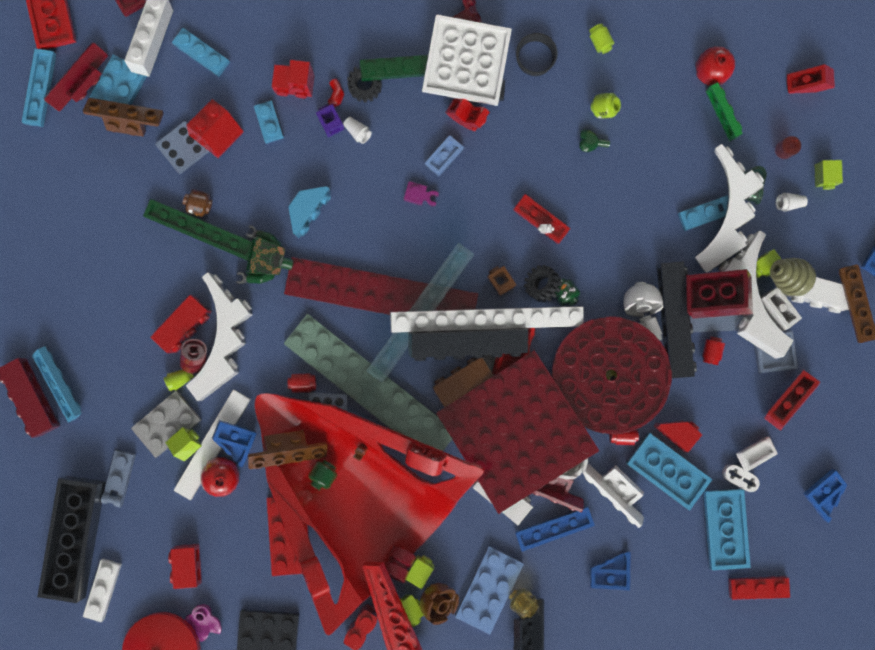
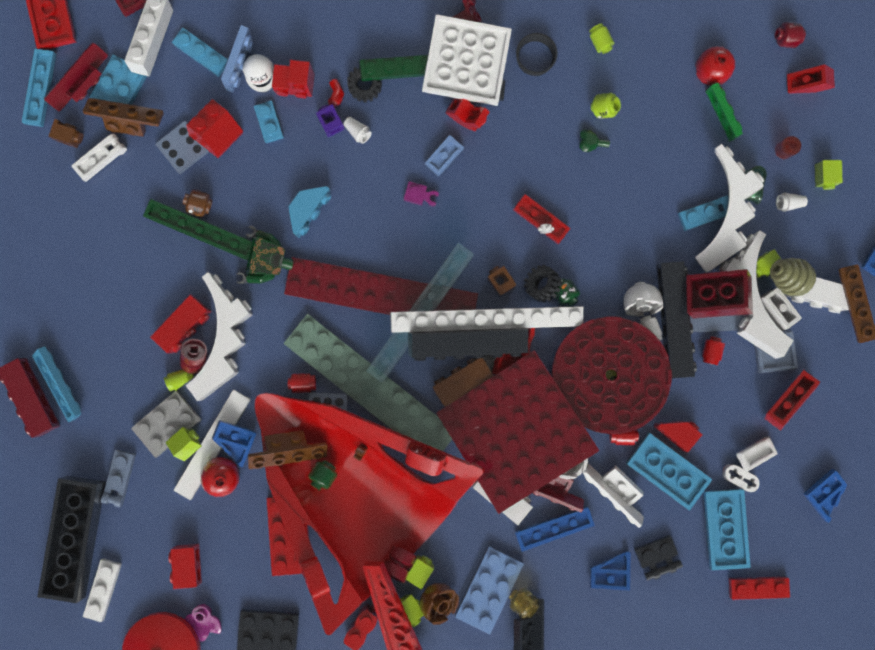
(65, 134): none -> reddish brown brick
(98, 157): none -> white plate
(242, 46): none -> medium blue plate
(258, 71): none -> white helmet
(655, 552): none -> black plate
(790, 34): none -> dark red head

